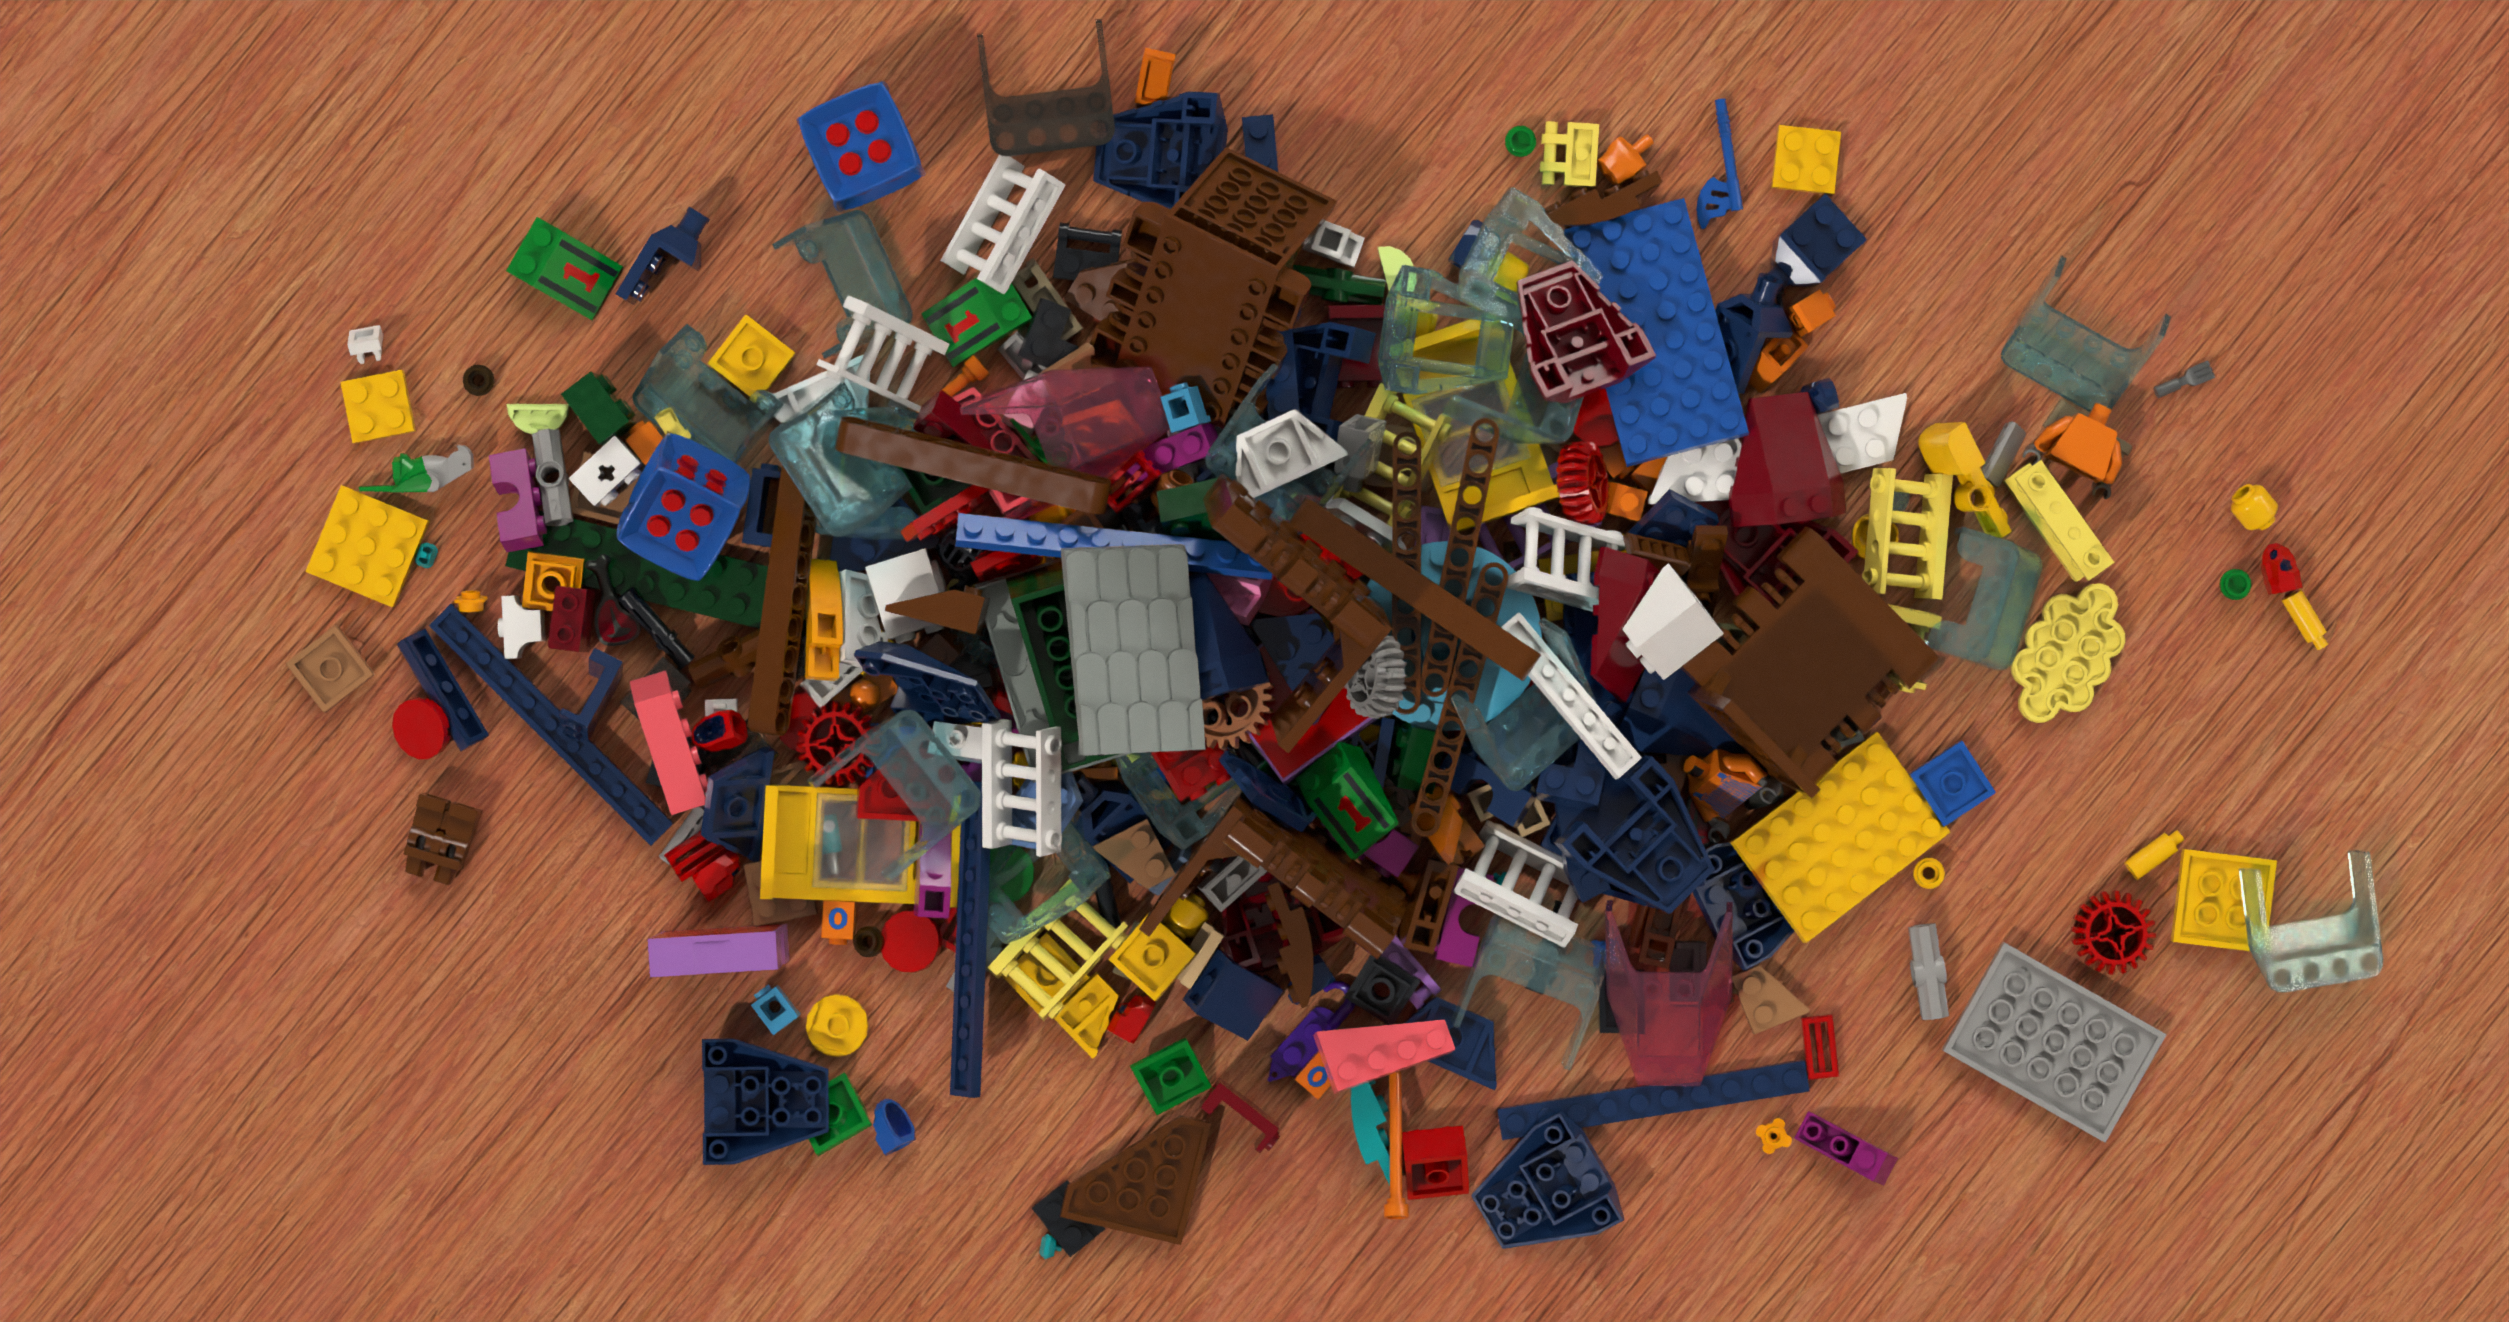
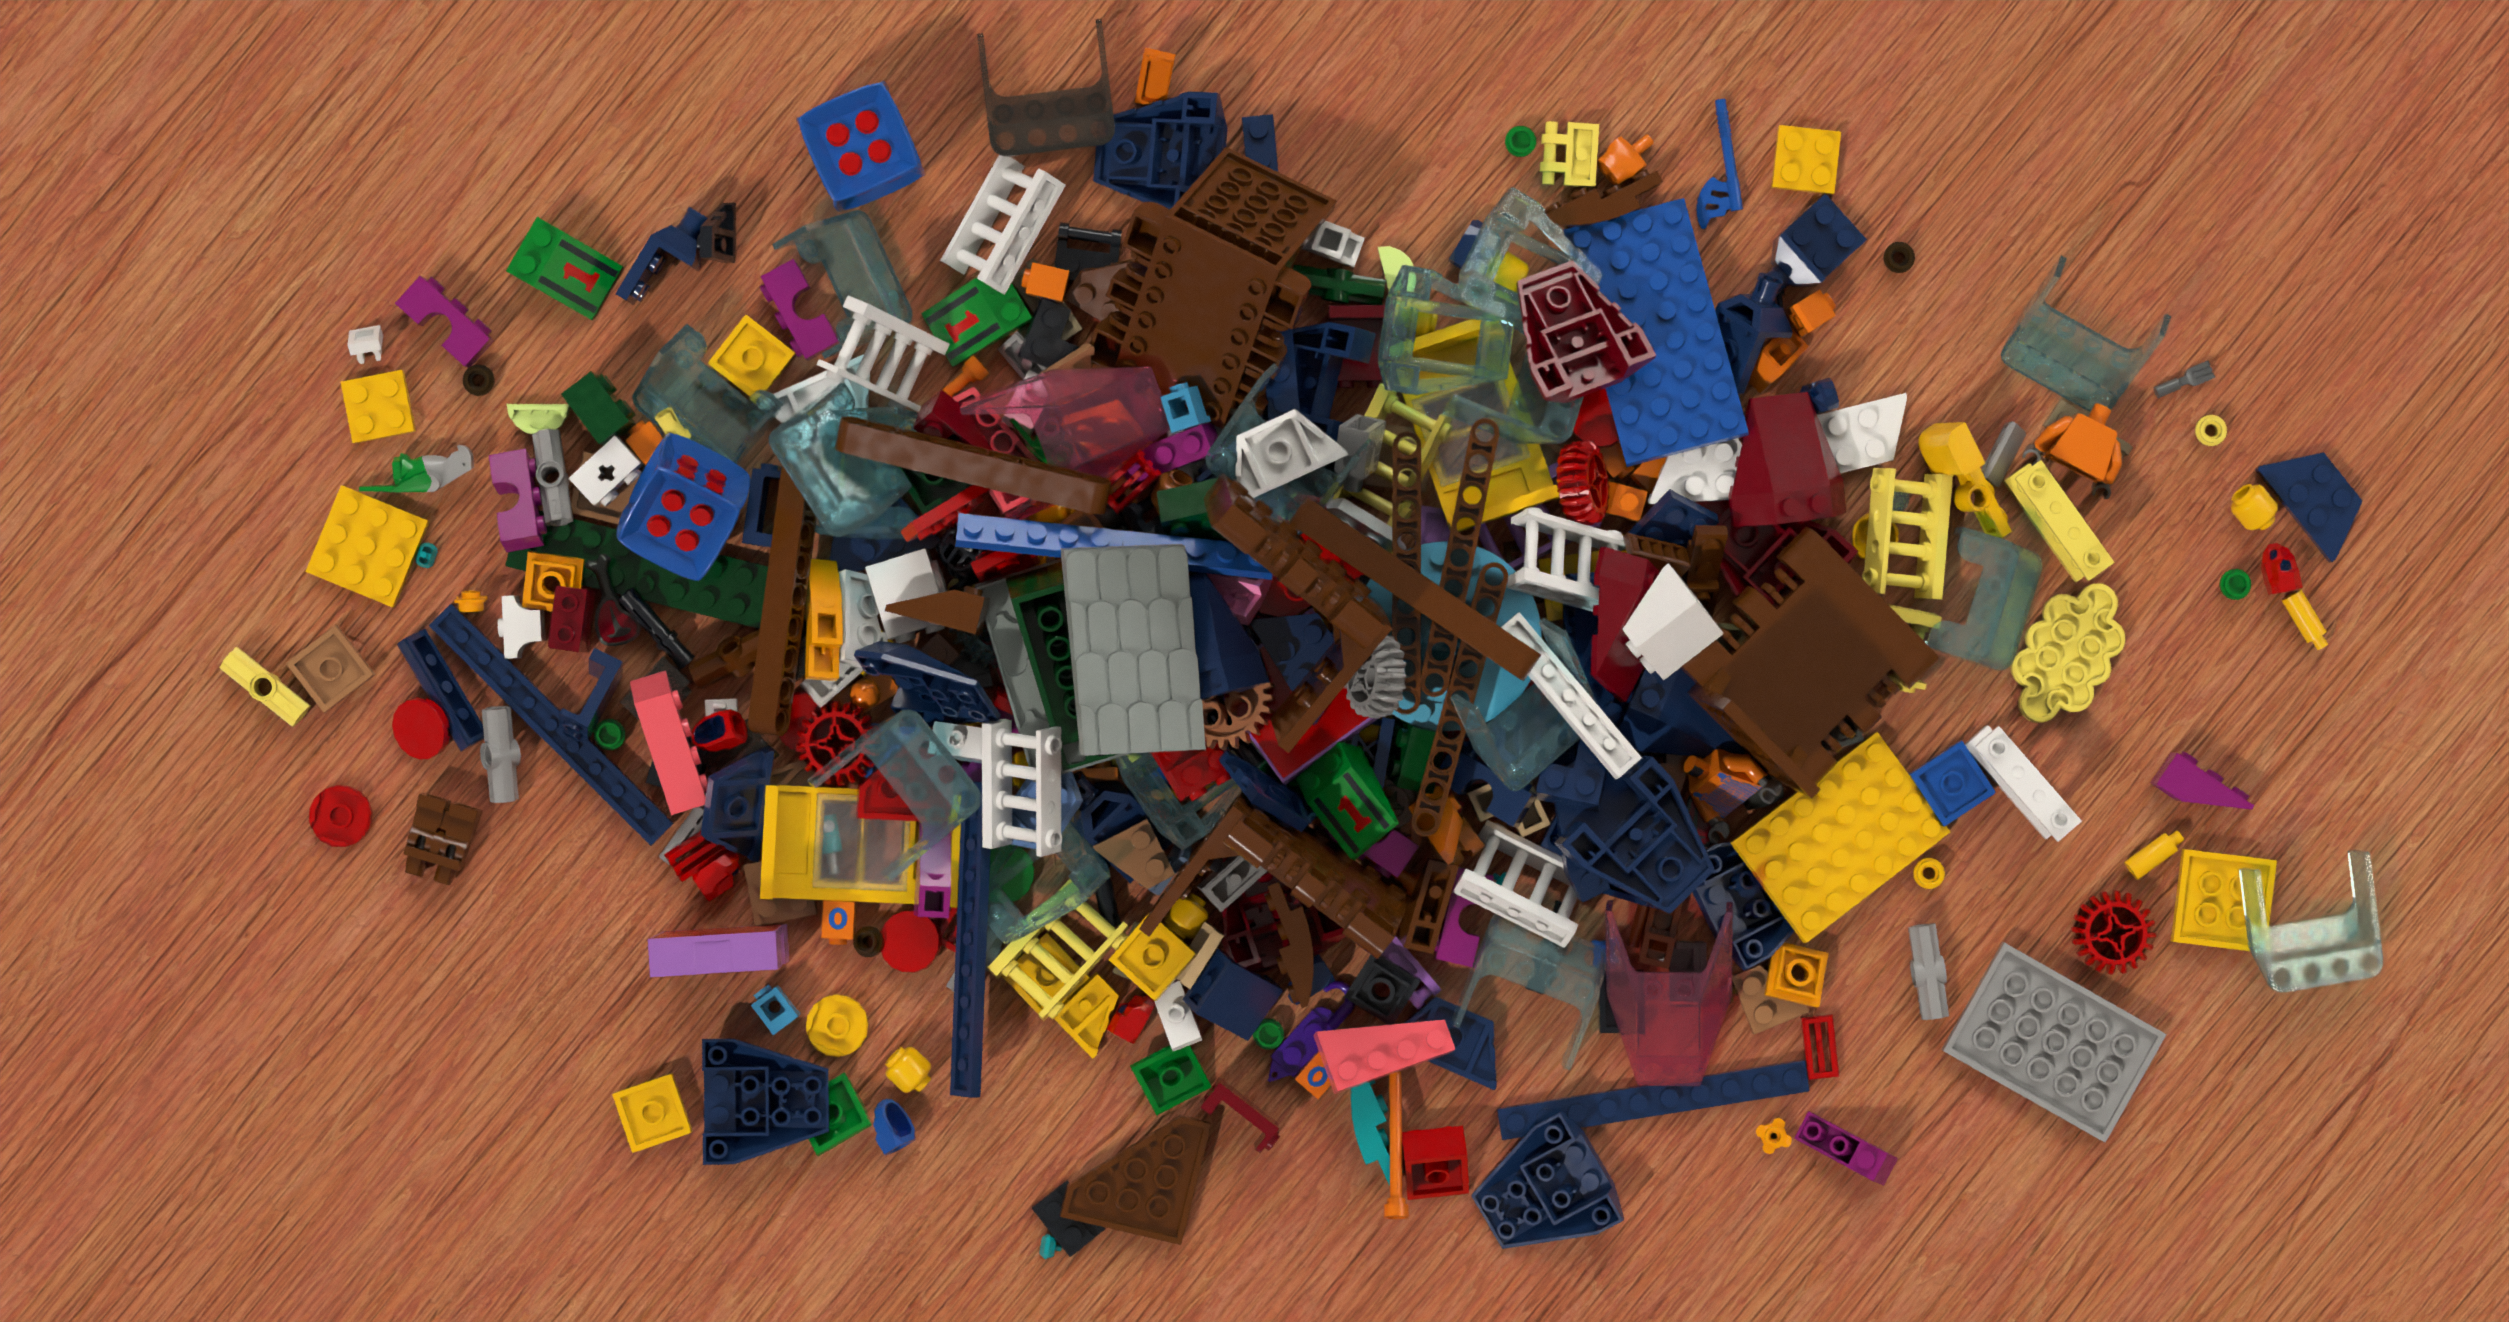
(279, 700): none -> light yellow piece
(340, 816): none -> red tile
(467, 338): none -> magenta arch
(500, 754): none -> light grey piece
(609, 734): none -> green plate
(652, 1112): none -> yellow plate
(718, 235): none -> black wing
(784, 287): none -> magenta arch
(908, 1069): none -> yellow head
(1046, 282): none -> orange brick
(1177, 1018): none -> white brick
(1269, 1034): none -> green plate
(1781, 983): none -> light orange piece
(1906, 250): none -> dark brown plate
(2022, 783): none -> white fence
(2188, 783): none -> magenta slope
(2220, 430): none -> light yellow plate
(2315, 498): none -> dark blue wing

